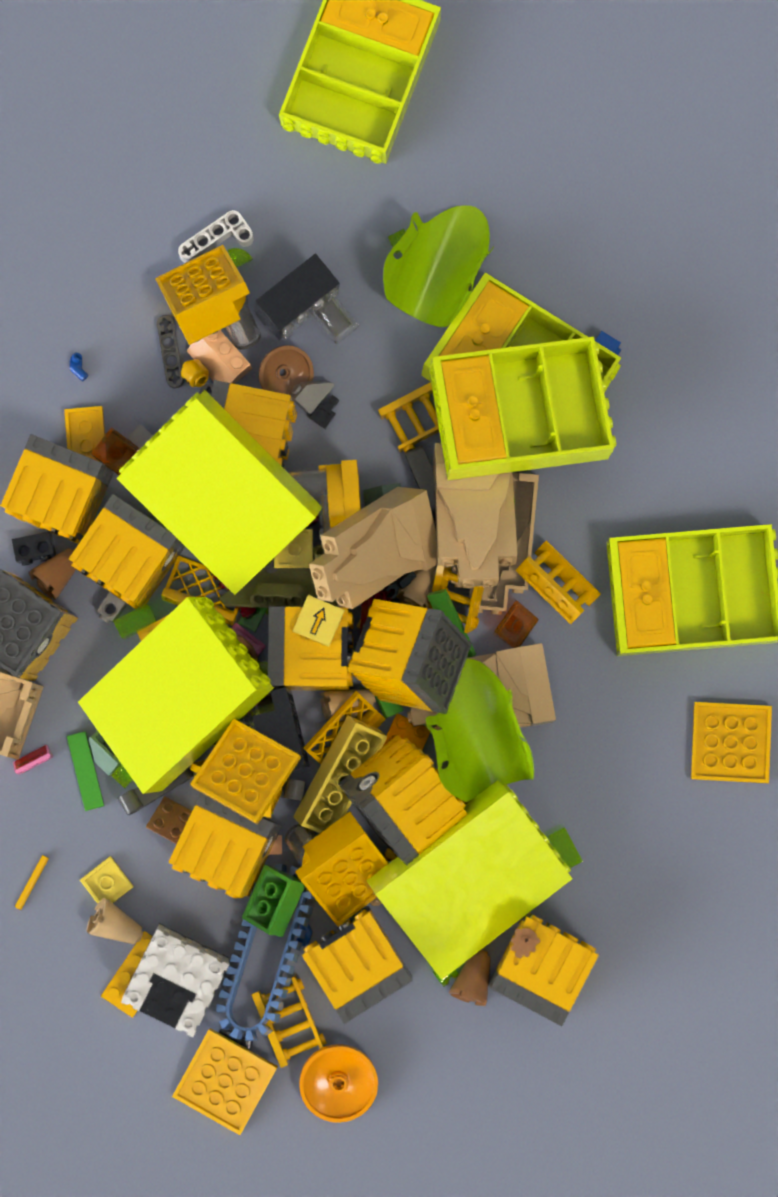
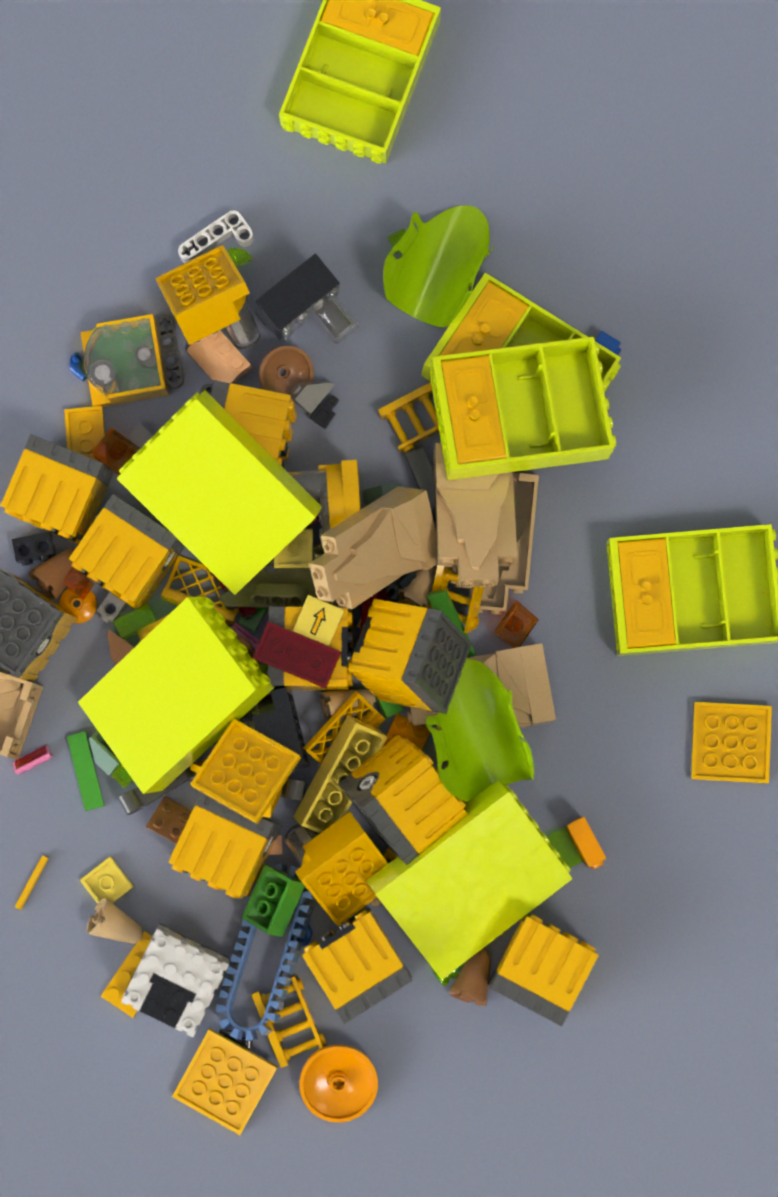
(78, 583): none -> clear orange brick
(84, 611): none -> light orange dish
(118, 647): none -> medium nougat slope
(124, 361): none -> clear piece
(195, 373): yellow head -> none
(297, 655): none -> dark red plate
(524, 942): medium nougat piece -> none
(550, 590): yellow fence -> none
(586, 843): none -> light orange window

